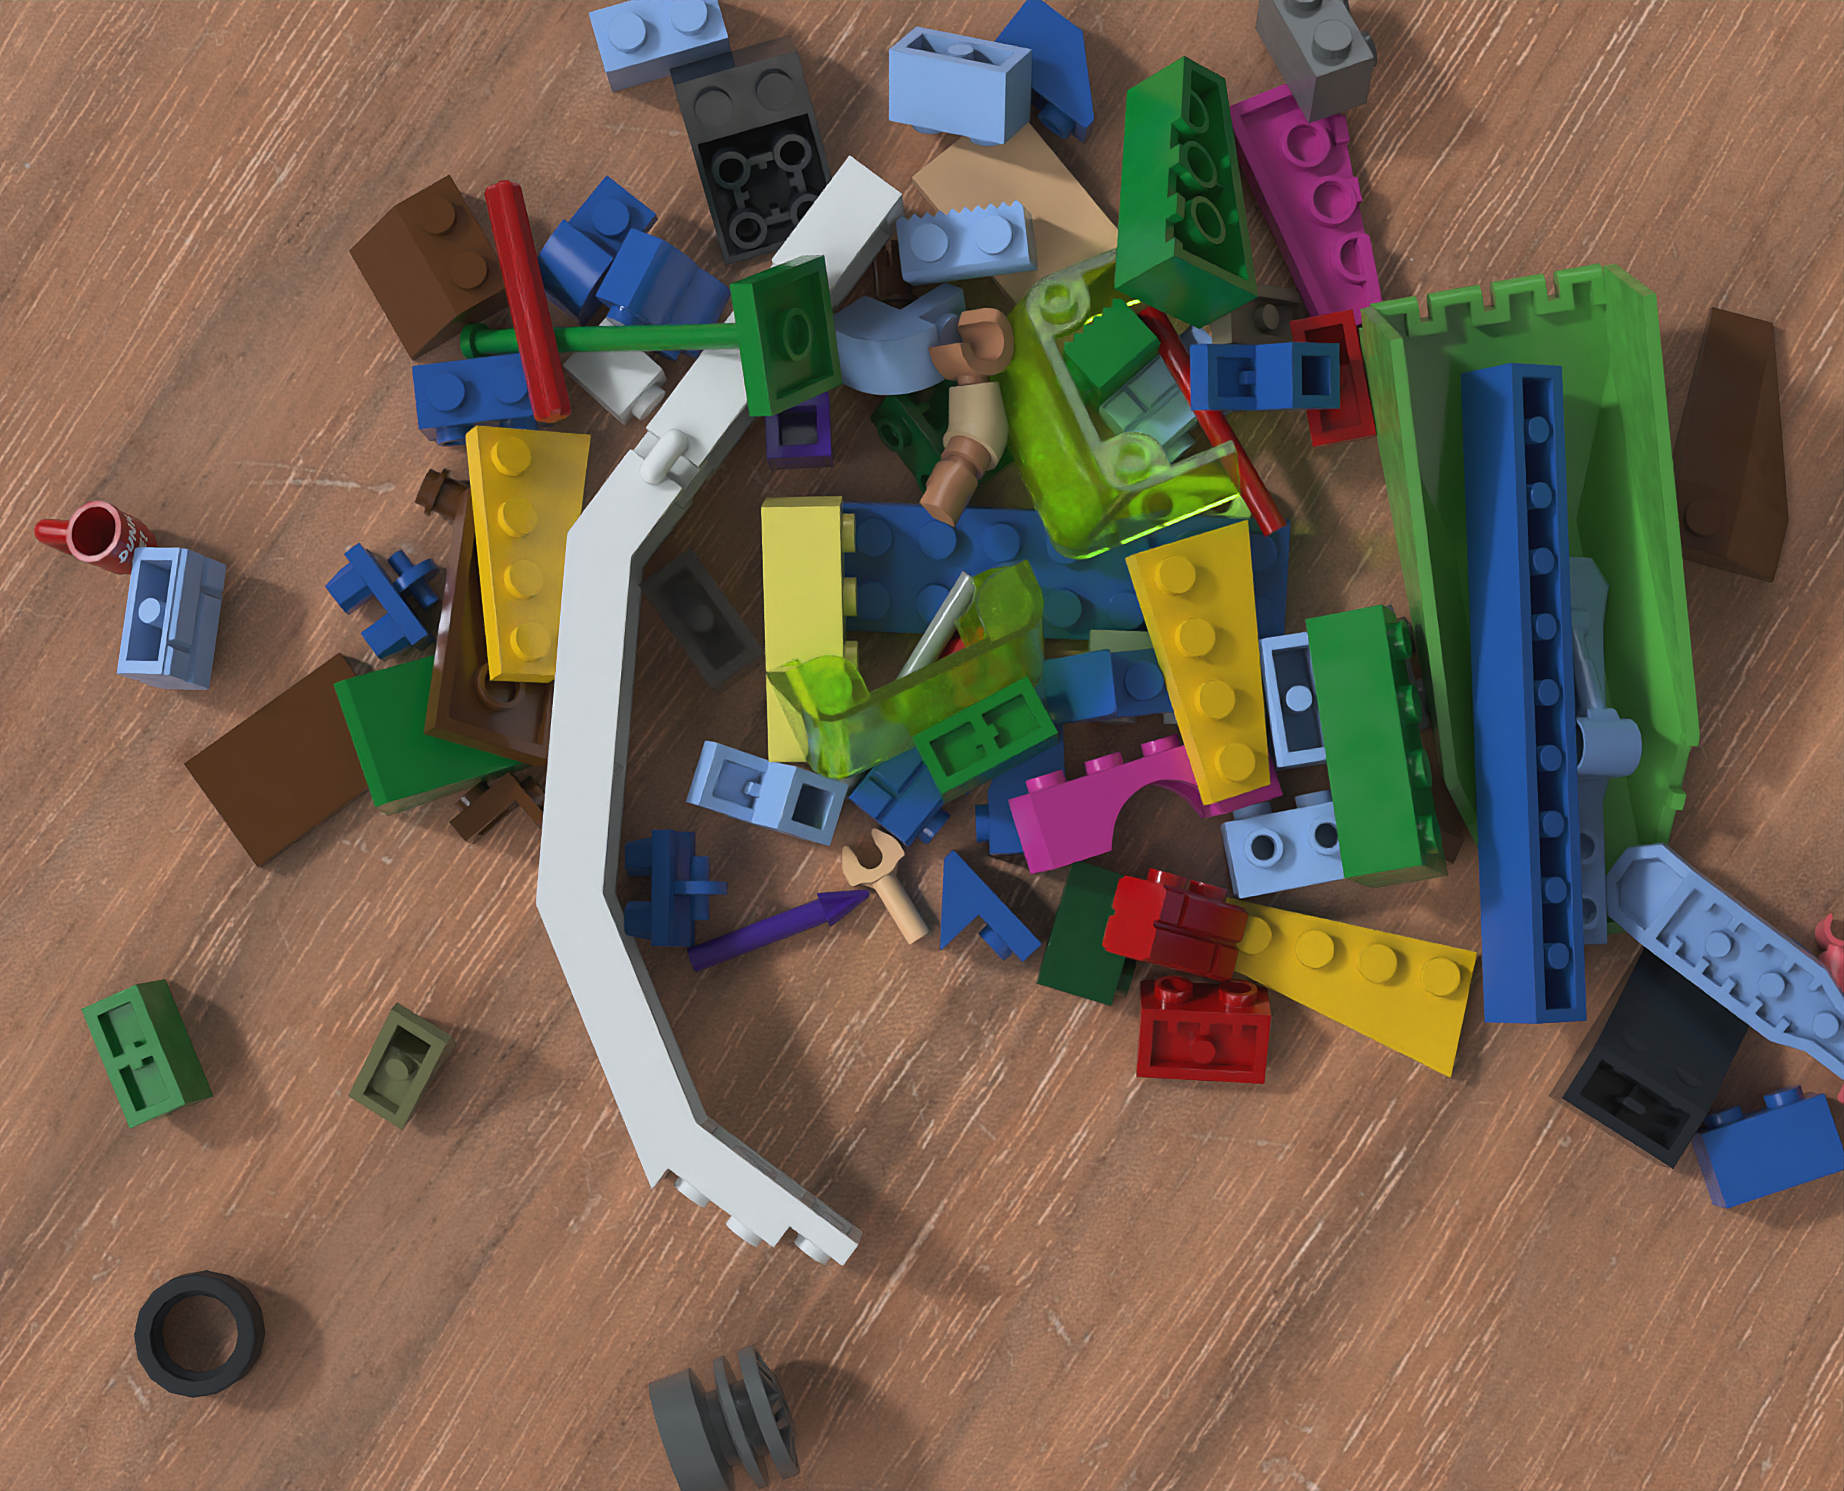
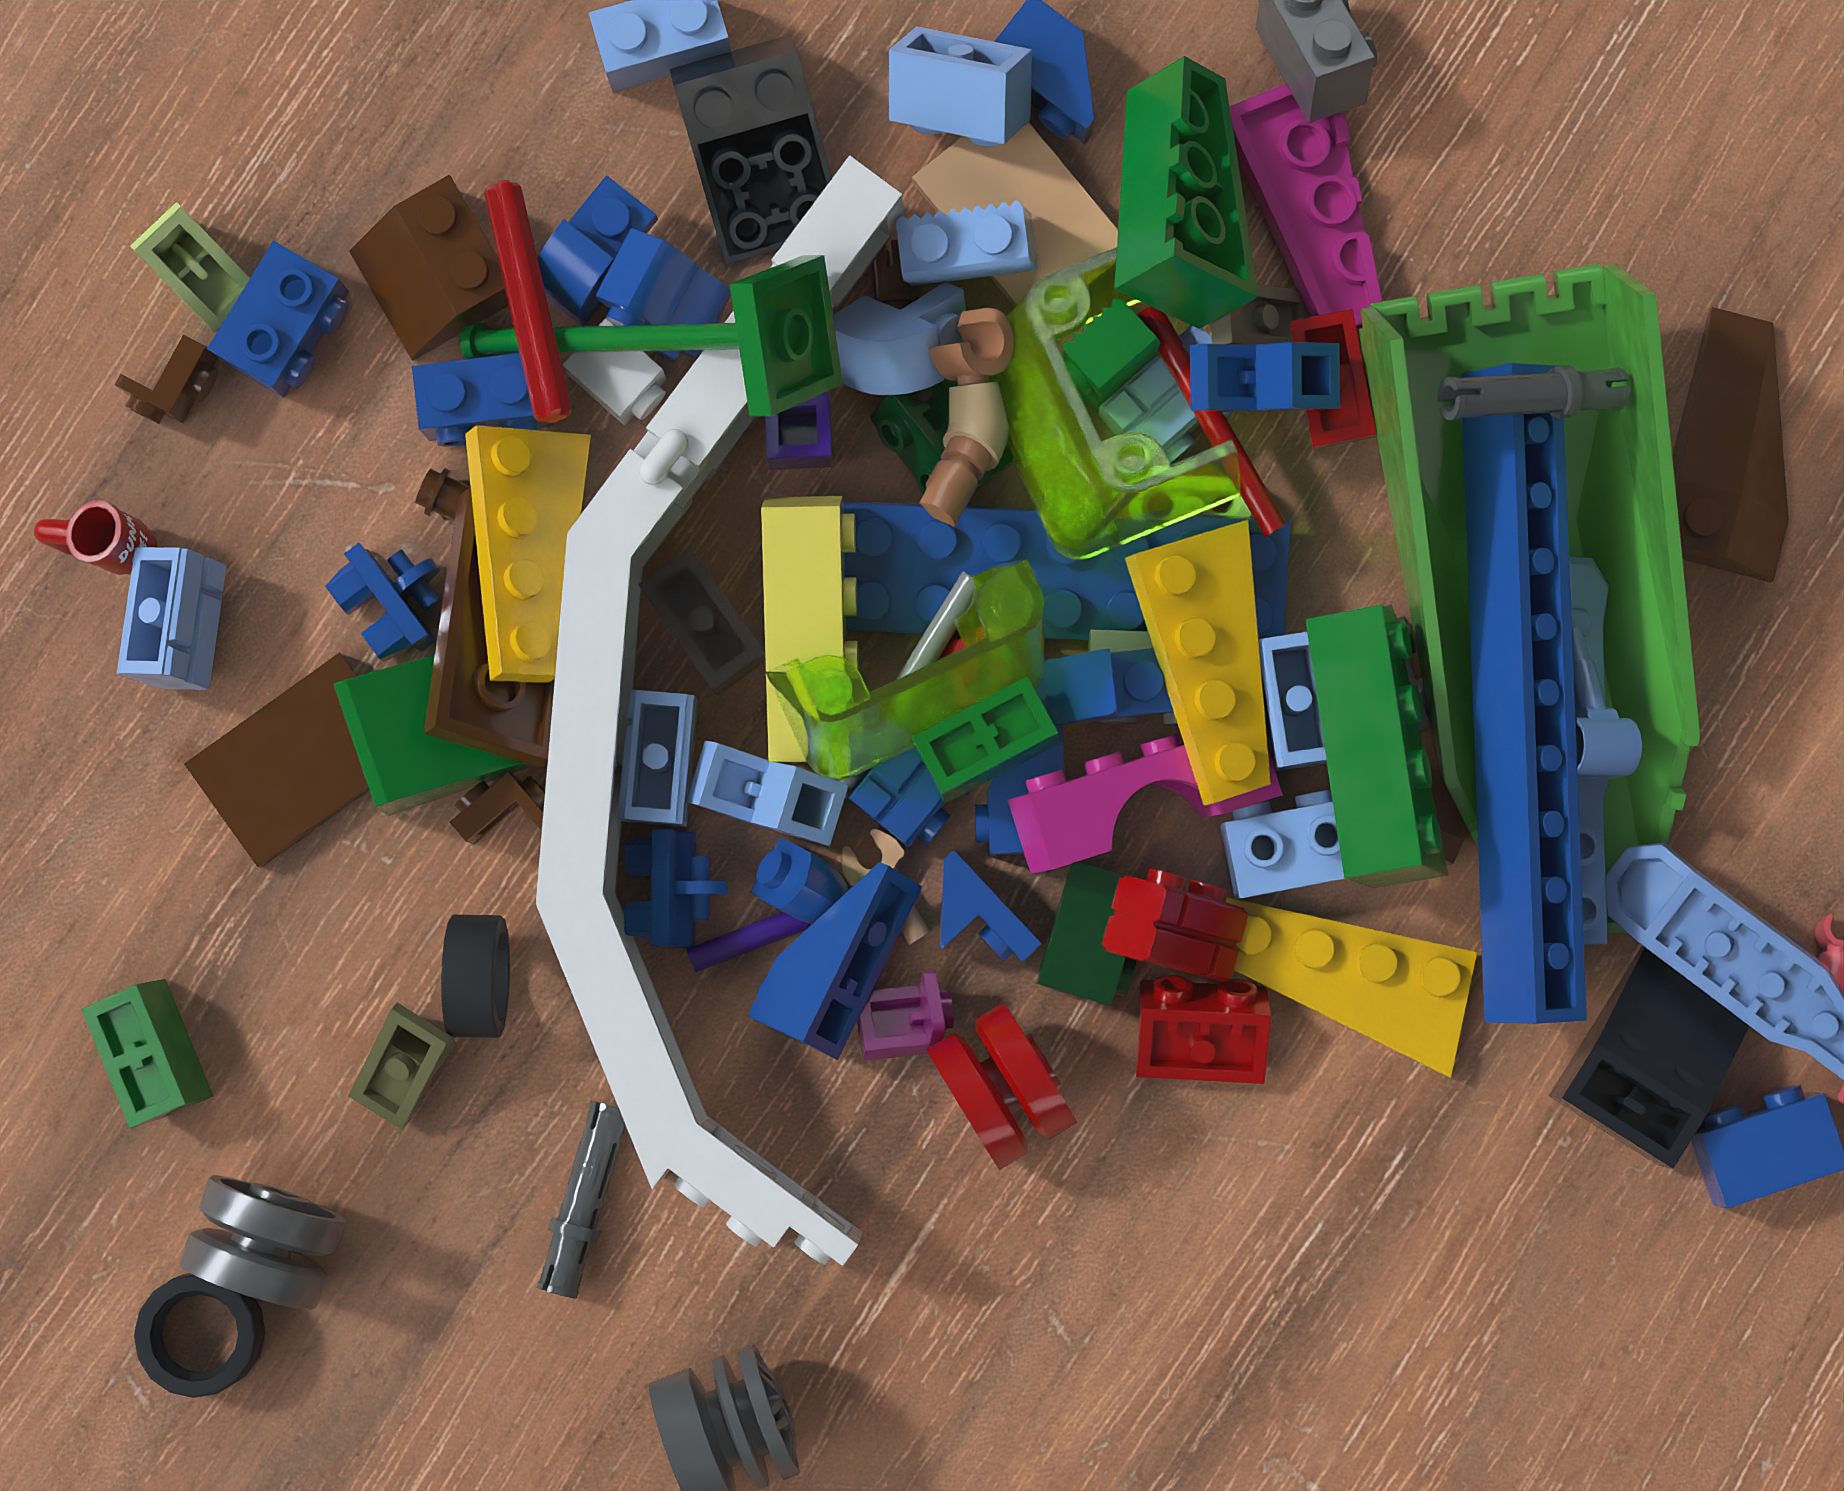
(185, 379): none -> reddish brown bracket
(192, 265): none -> yellowish green slope
(262, 1244): none -> flat silver wheel
(280, 320): none -> blue brick
(475, 976): none -> black tyre
(583, 1200): none -> dark grey pin
(658, 758): none -> light blue brick
(798, 882): none -> blue plate
(833, 965): none -> blue slope
(905, 1019): none -> magenta bracket
(1002, 1085): none -> red wheel
(1557, 392): none -> dark grey pin

